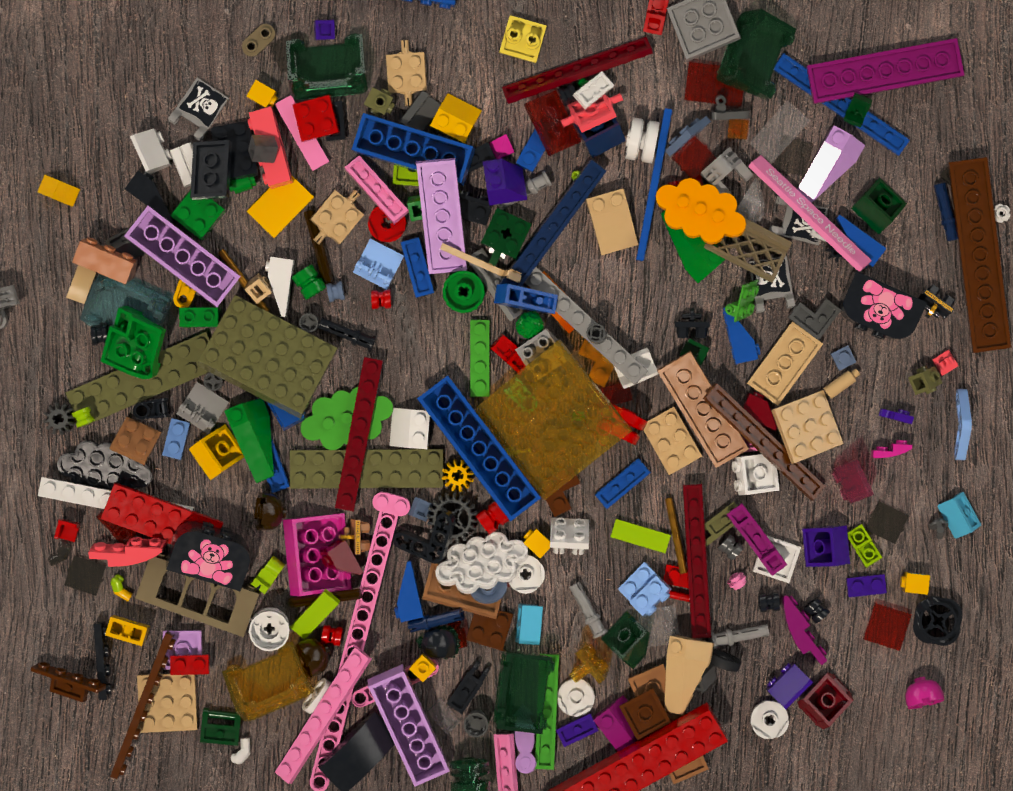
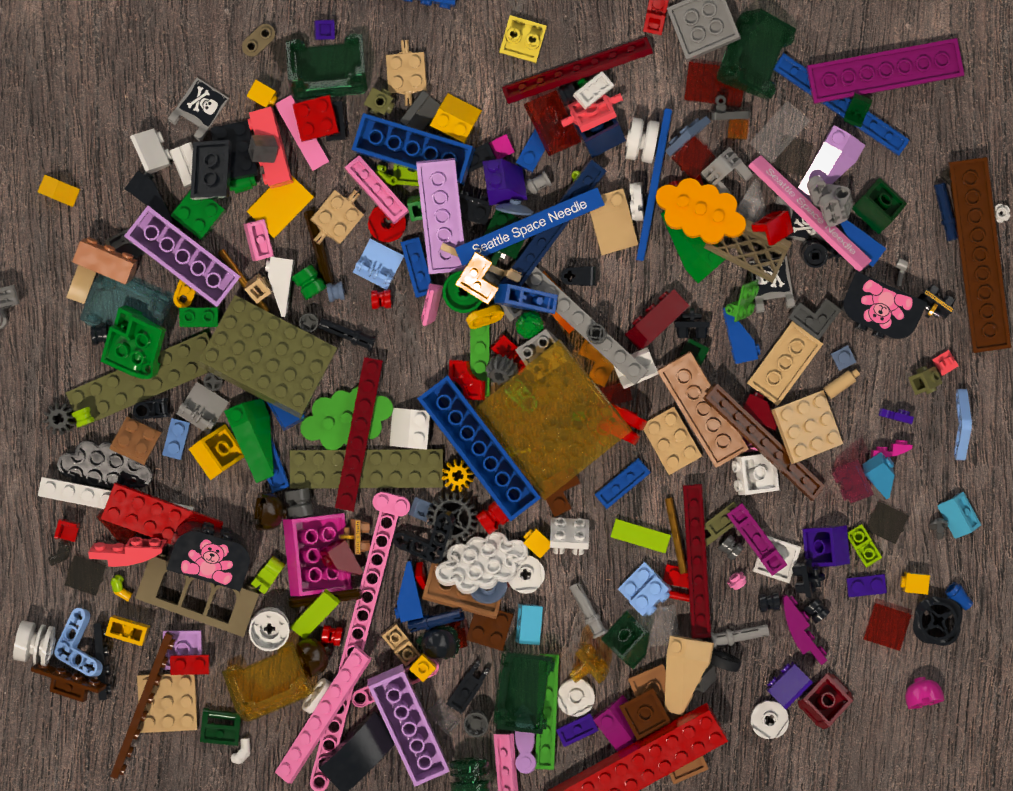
(34, 643): none -> white wheel
(70, 645): none -> light blue beam
(258, 240): none -> bright pink slope
(298, 503): none -> dark grey wheel
(386, 178): none -> lime arm
(400, 644): none -> tan slope
(420, 575): none -> red tile
(431, 304): none -> bright pink slope
(472, 386): none -> red tile
(473, 280): none -> plate
(484, 316): none -> yellow plate
(501, 369): none -> dark grey gear
(514, 207): none -> sand blue dish
(531, 225): none -> blue tile
(582, 276): none -> black piece
(636, 202): none -> white plate
(656, 319): none -> dark red wedge
(776, 226): none -> red panel
(811, 577): none -> black hips
(813, 253): none -> black wheel
(833, 200): none -> light grey piece
(880, 473): none -> dark azure slope
(902, 265): none -> light grey hand
(958, 594): none -> blue cone

